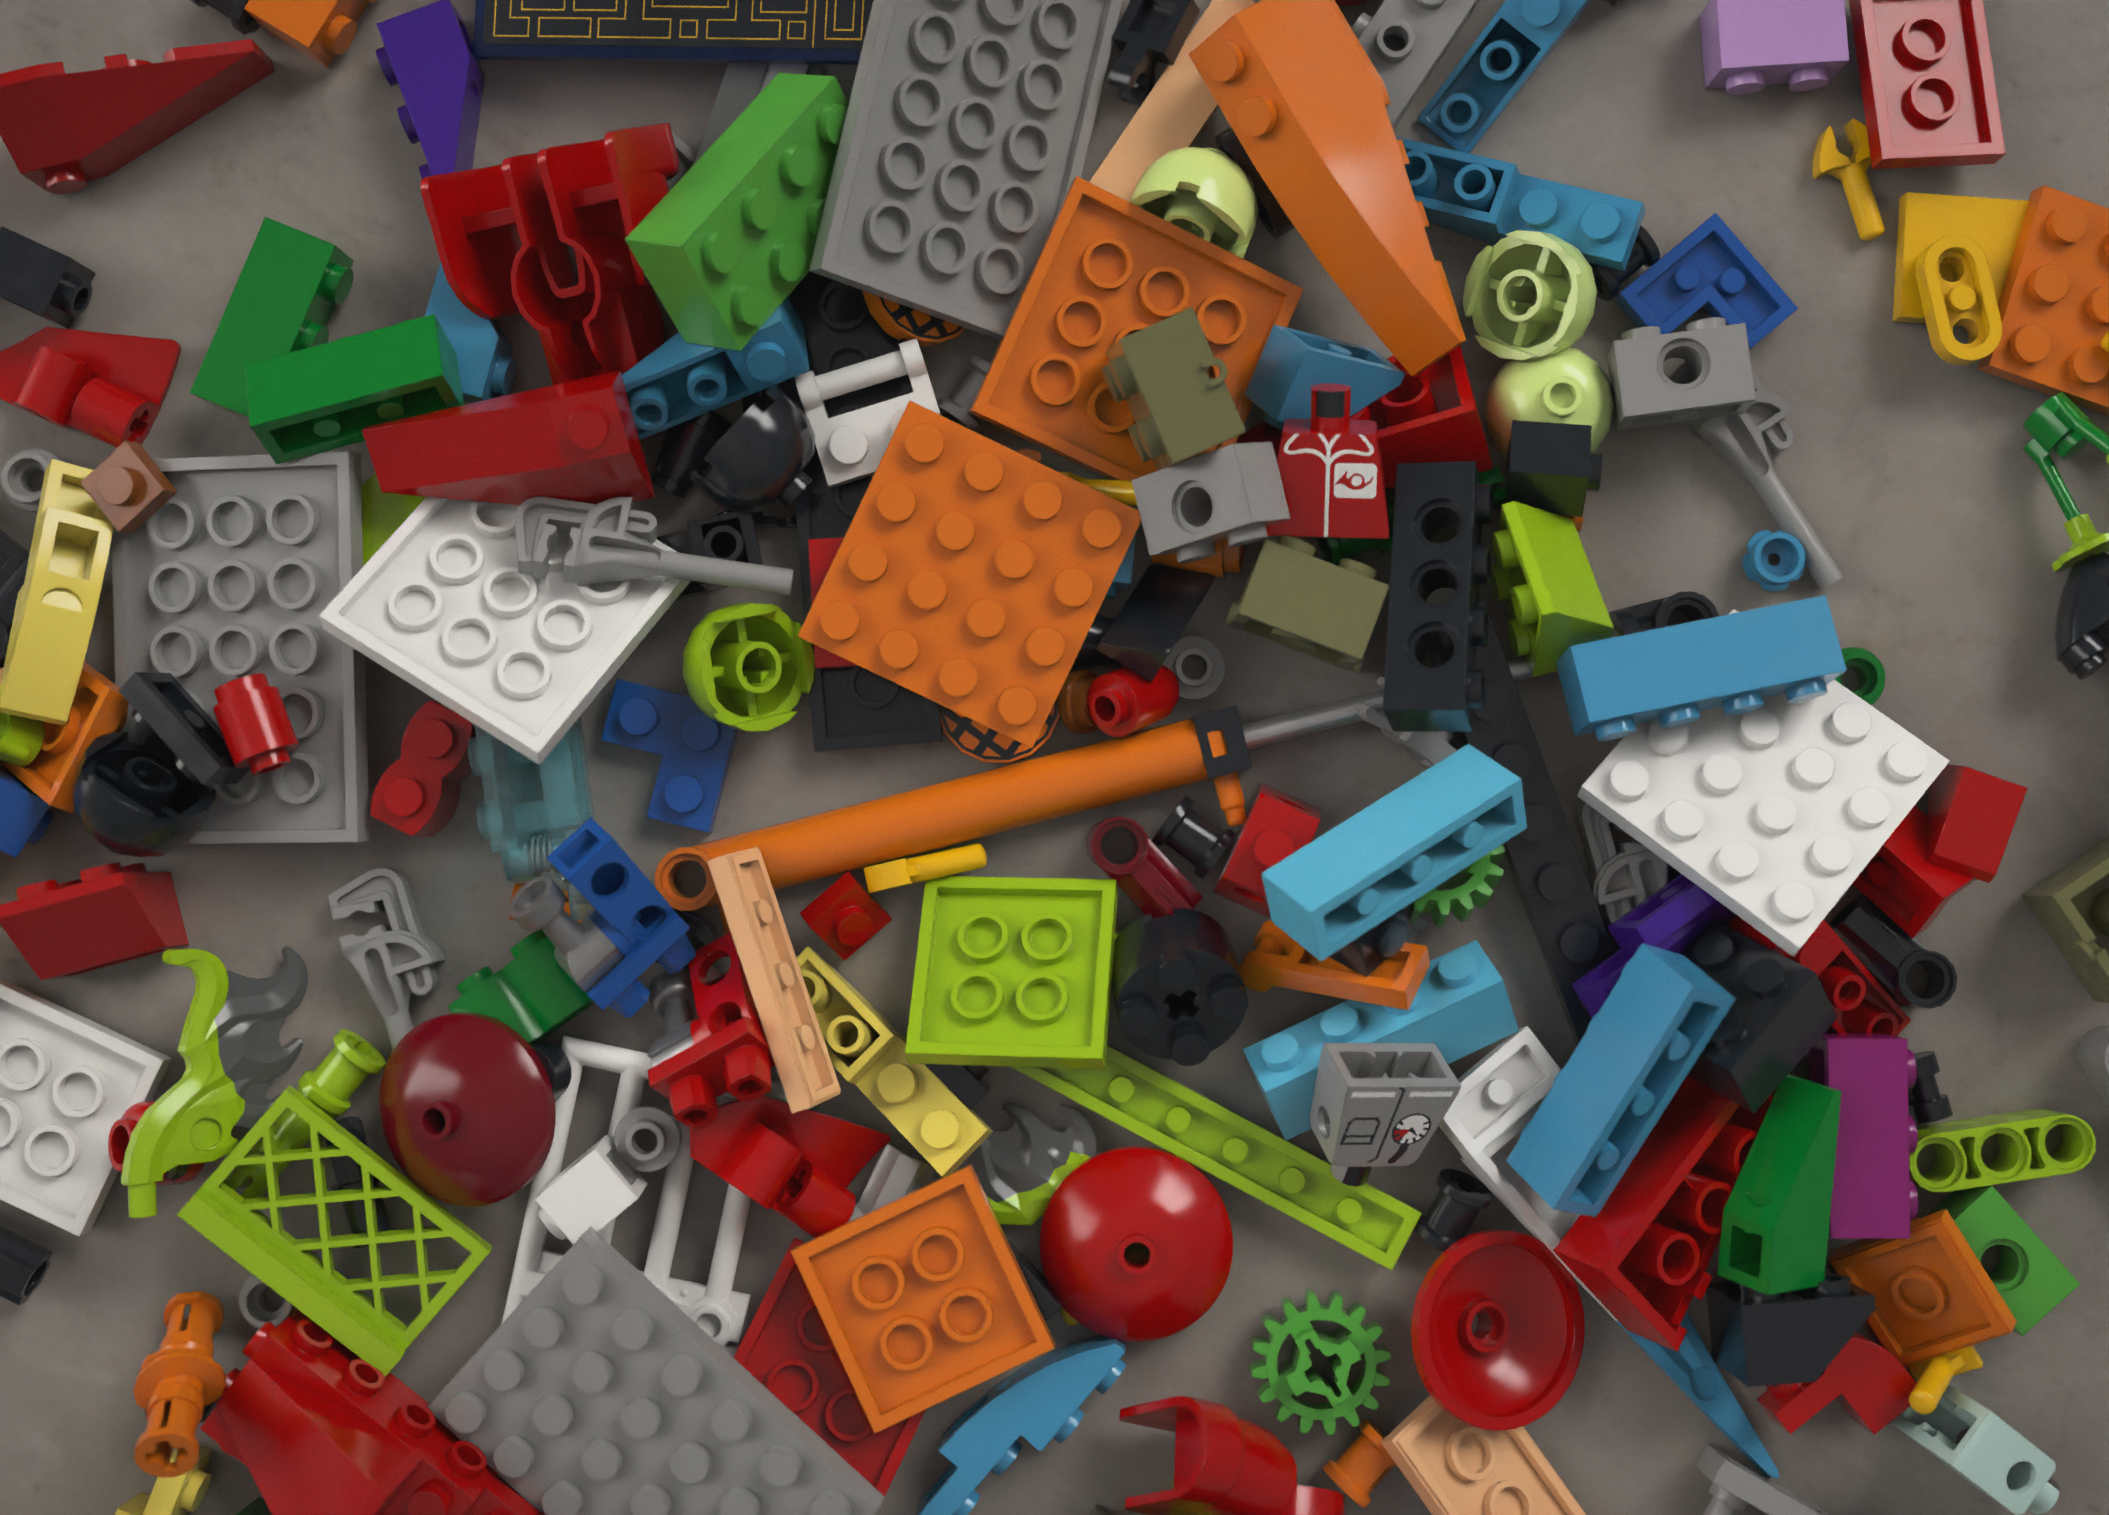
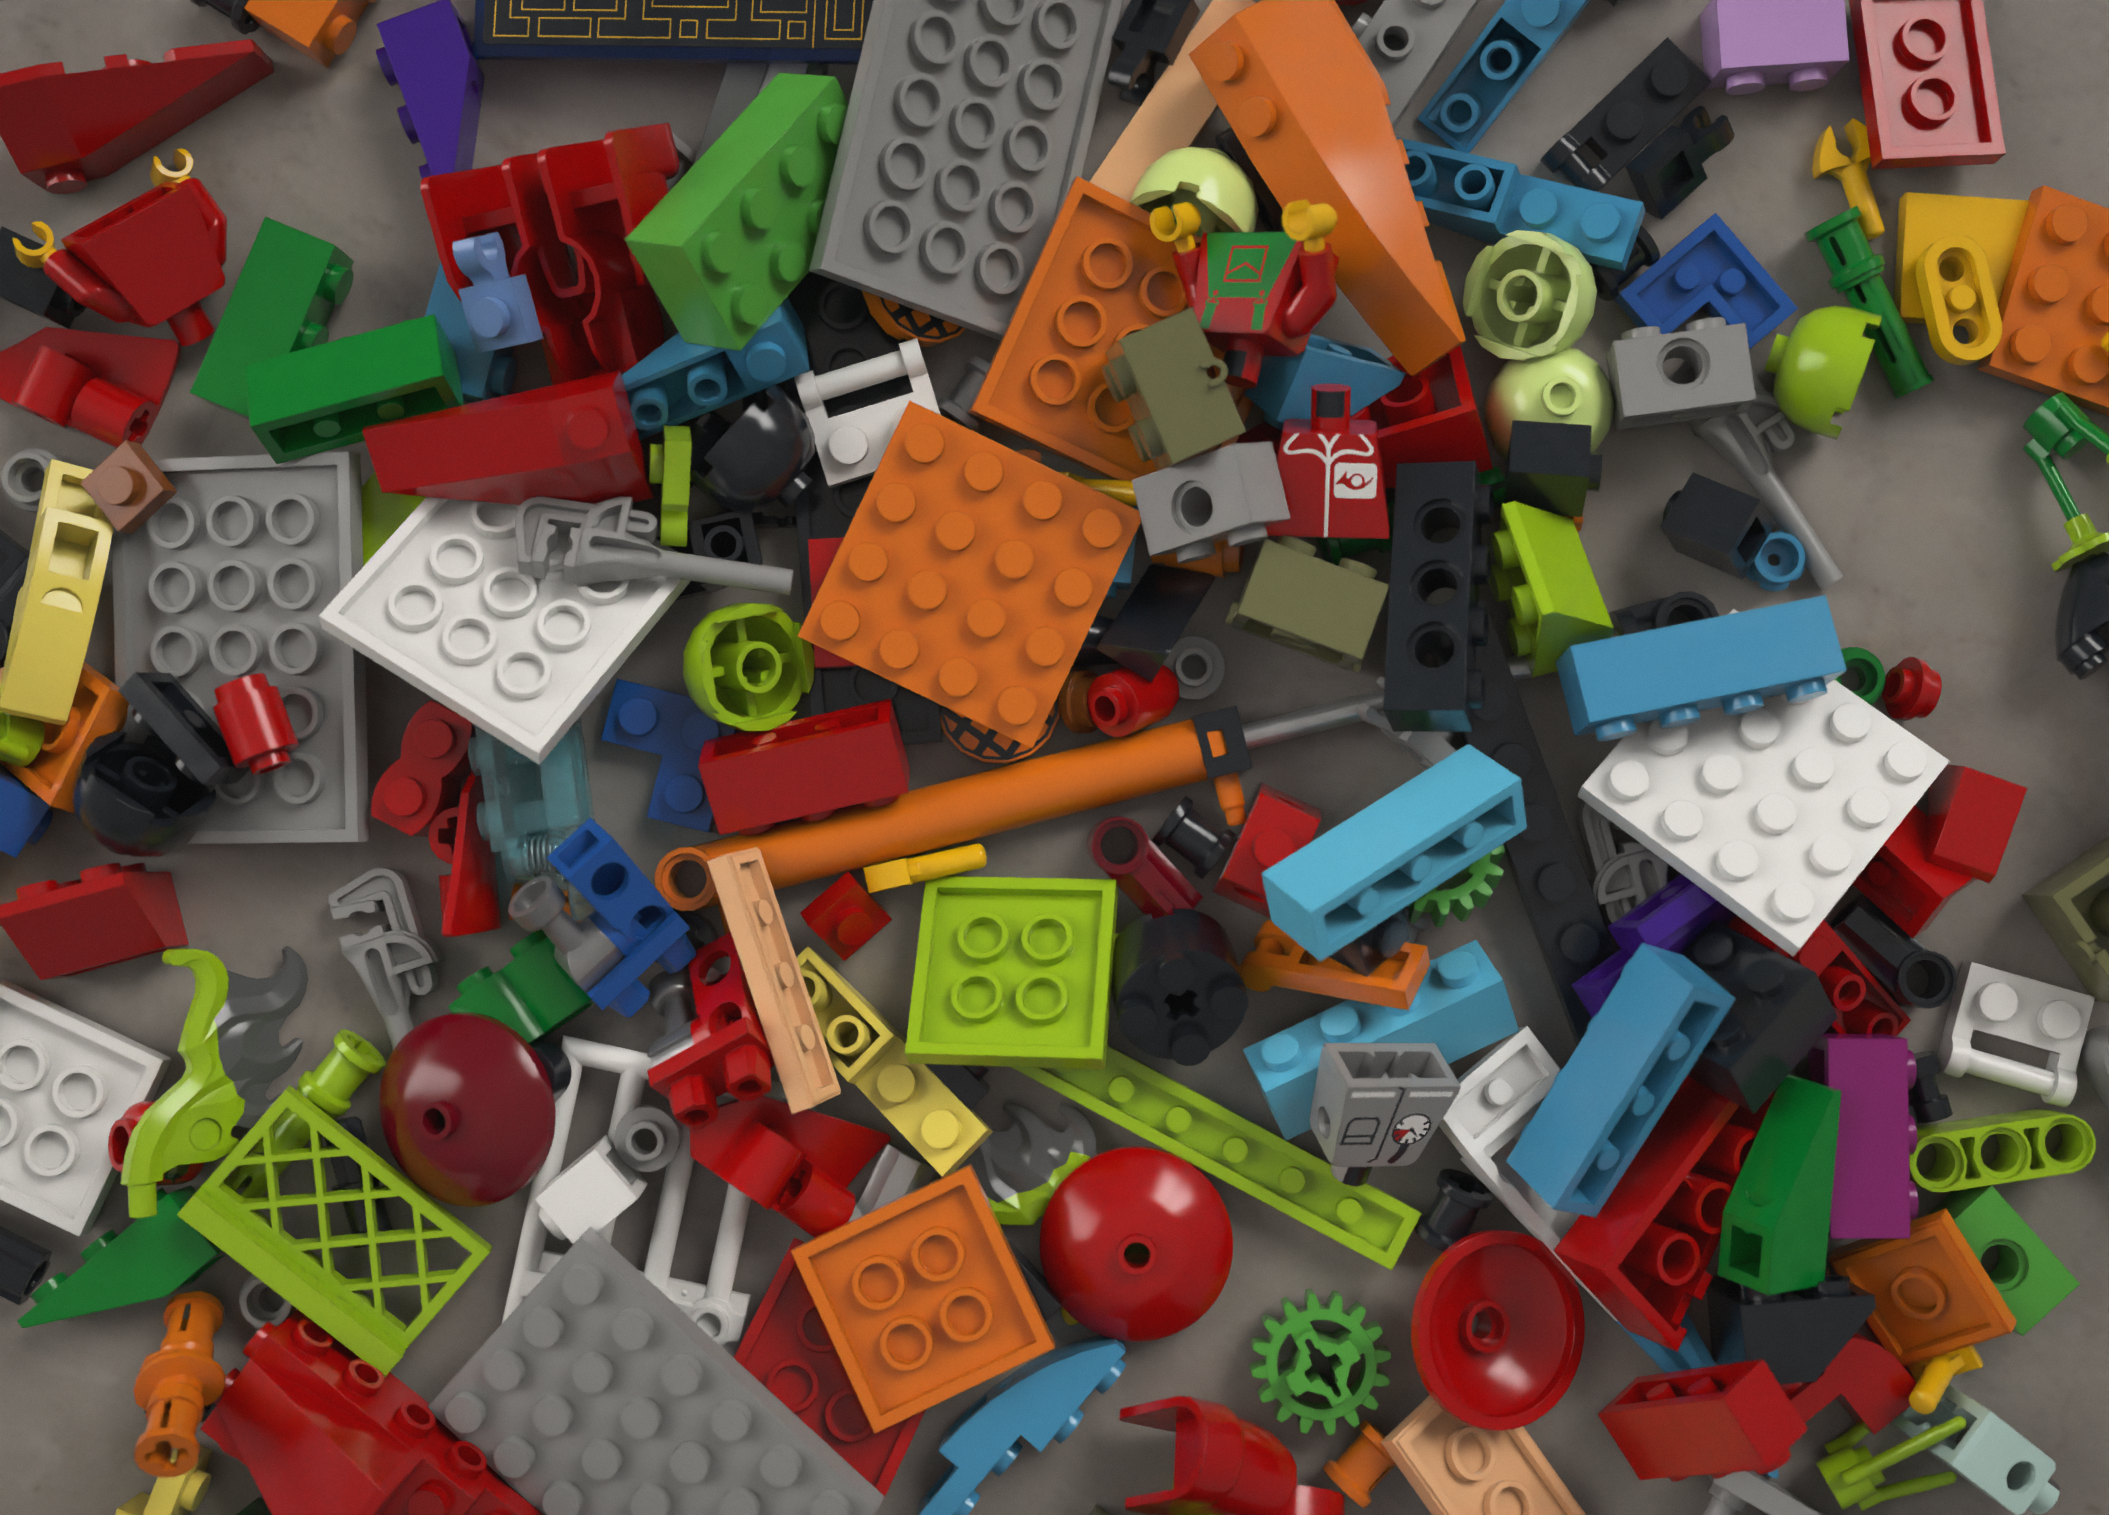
(138, 1265): none -> green slope
(146, 256): none -> red torso
(471, 890): none -> red panel
(497, 306): none -> medium blue plate
(671, 468): none -> lime plate
(805, 768): none -> red brick
(1254, 288): none -> torso
(1628, 117): none -> black plate
(1673, 162): none -> black plate
(1704, 1422): none -> red brick
(1716, 525): none -> black brick
(1821, 366): none -> lime cylinder
(1856, 1473): none -> lime plant
(1858, 274): none -> green pin
(1911, 689): none -> red plate
(2019, 1012): none -> white plate

